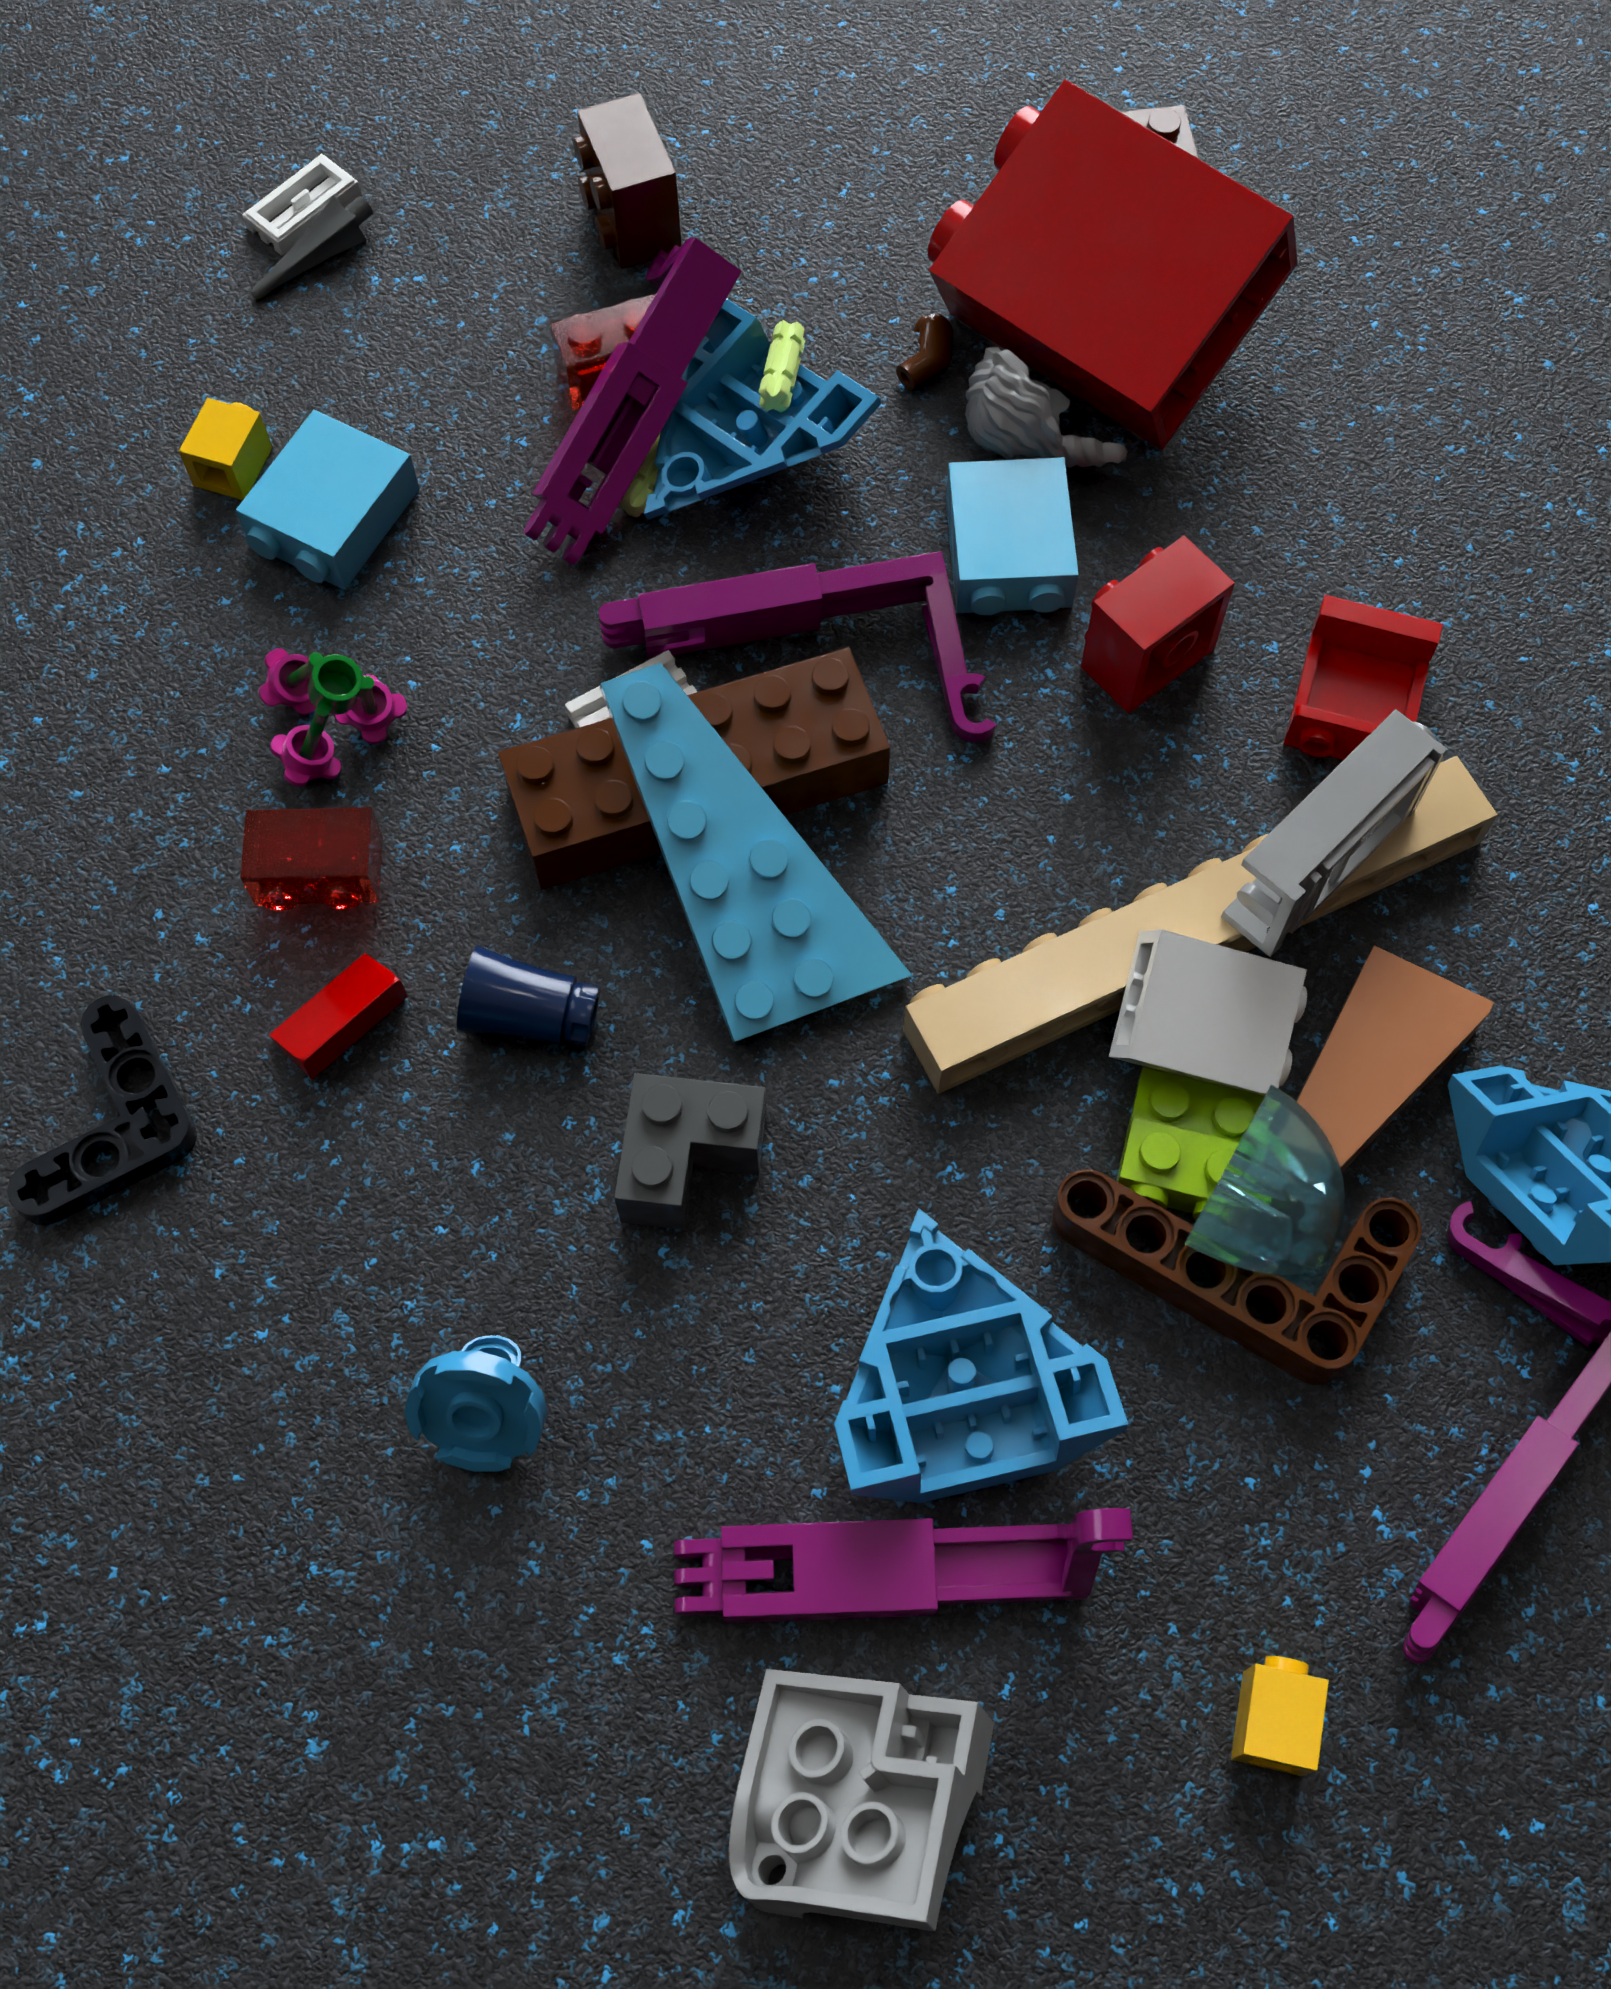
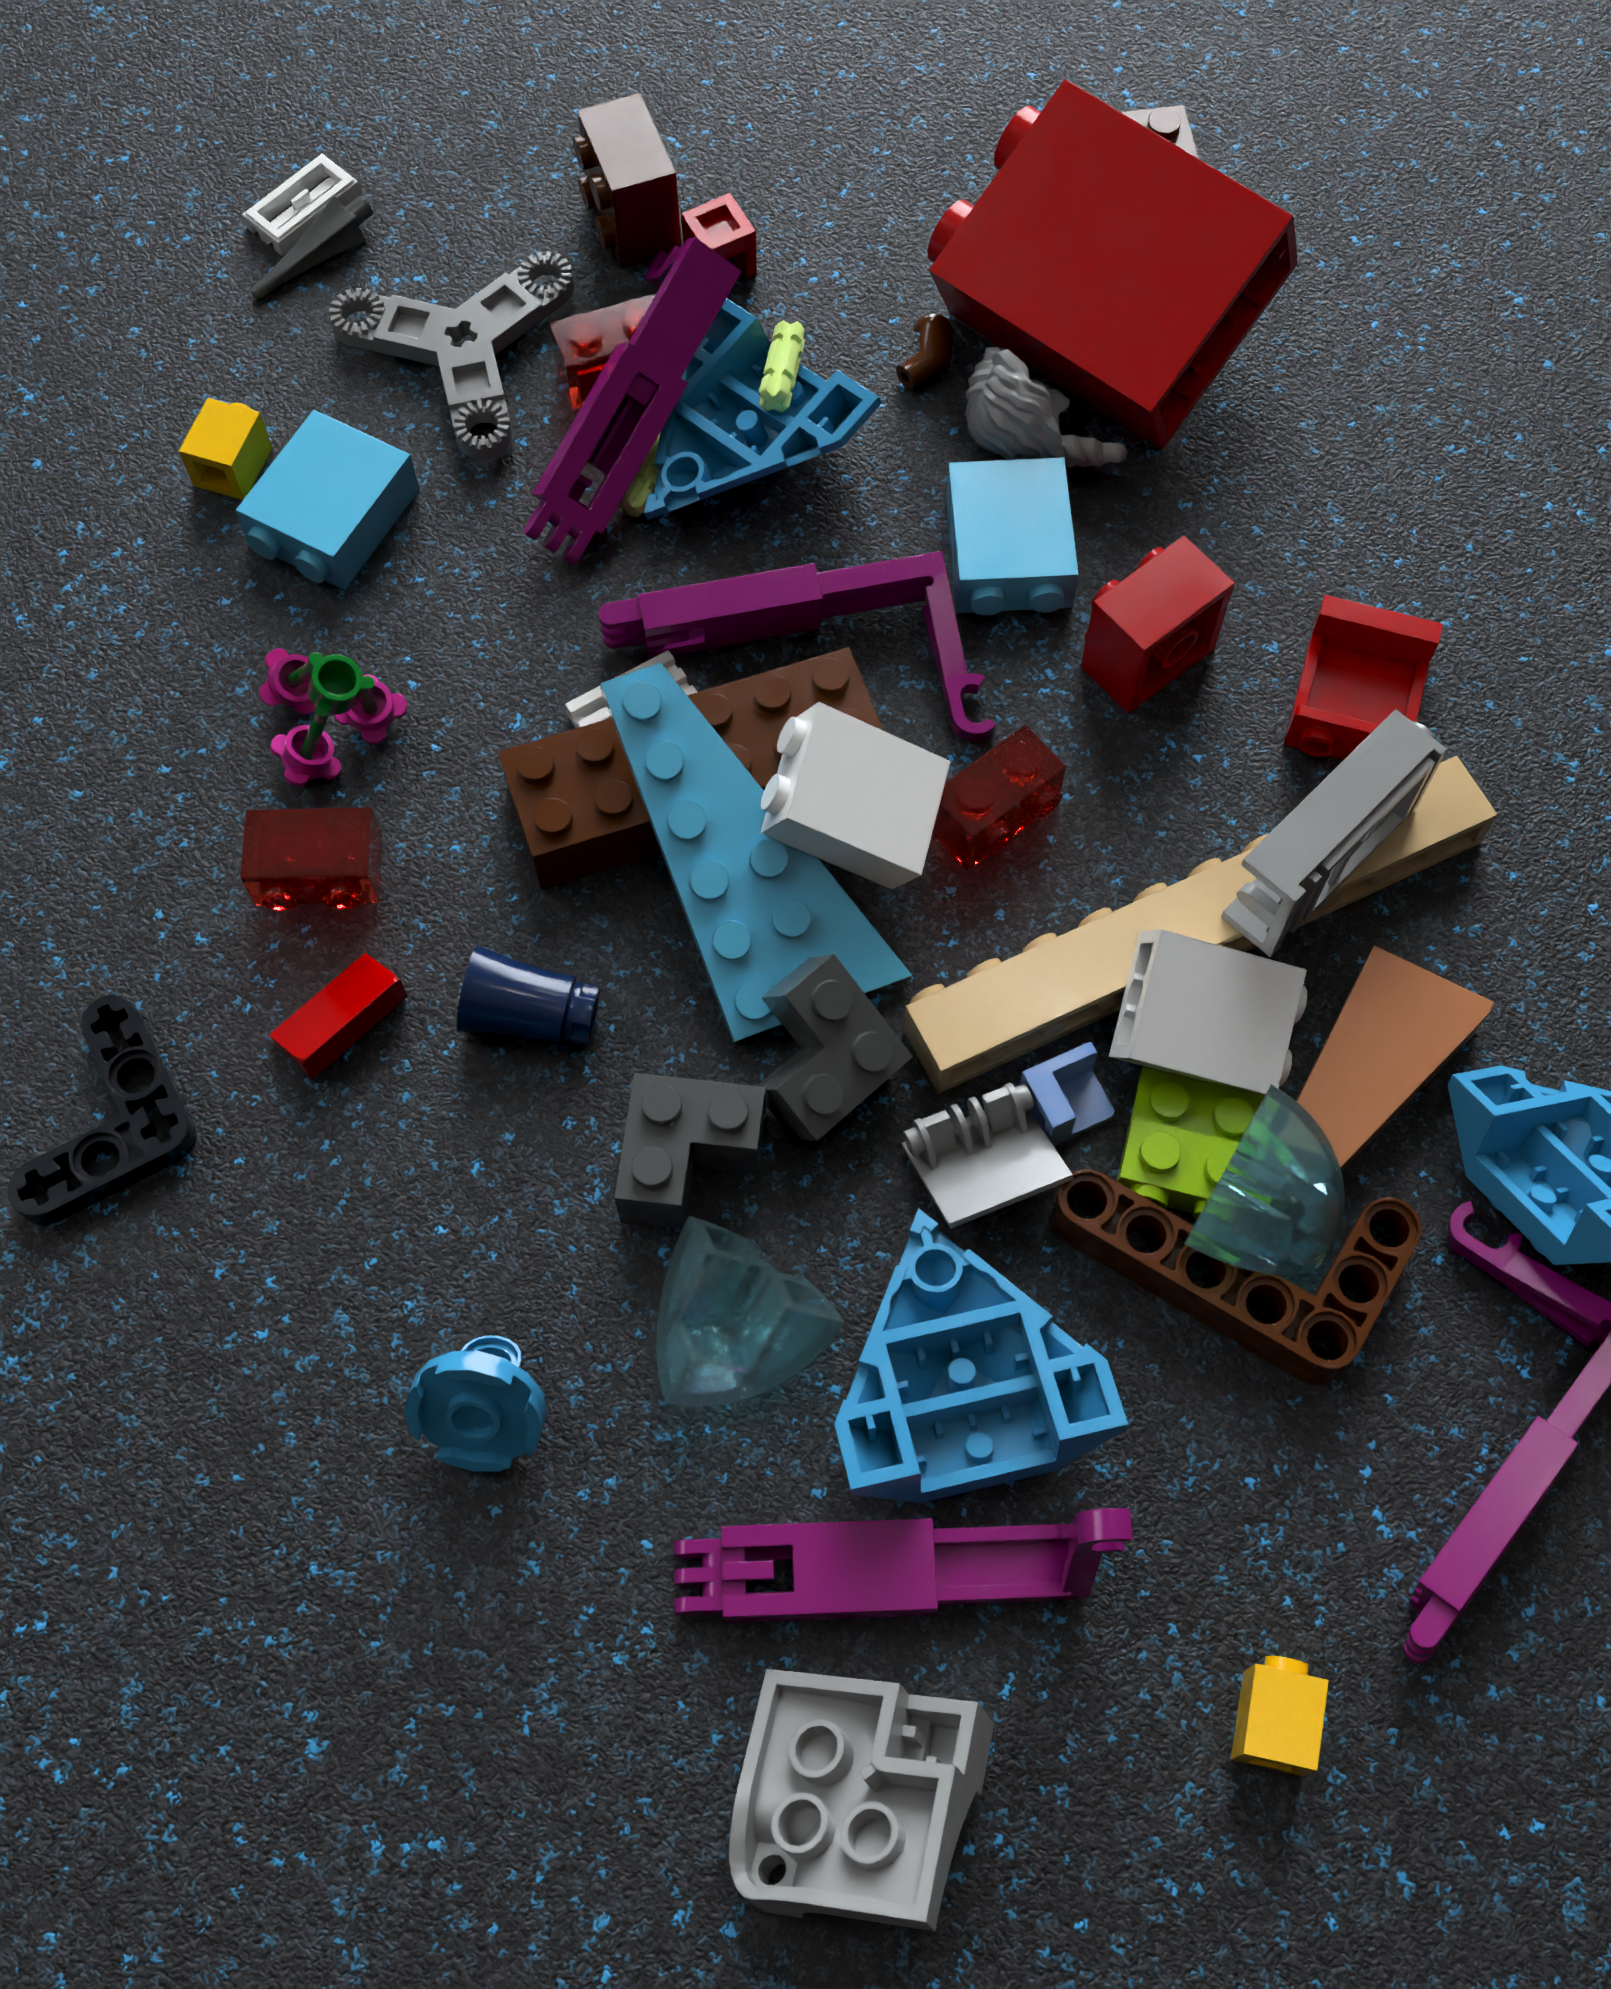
(468, 372): none -> light grey piece
(724, 230): none -> red panel
(733, 1320): none -> clear light blue brick
(841, 1053): none -> dark grey brick
(854, 796): none -> white brick
(986, 1157): none -> light grey hinge
(998, 797): none -> clear red brick
(1068, 1094): none -> medium blue panel

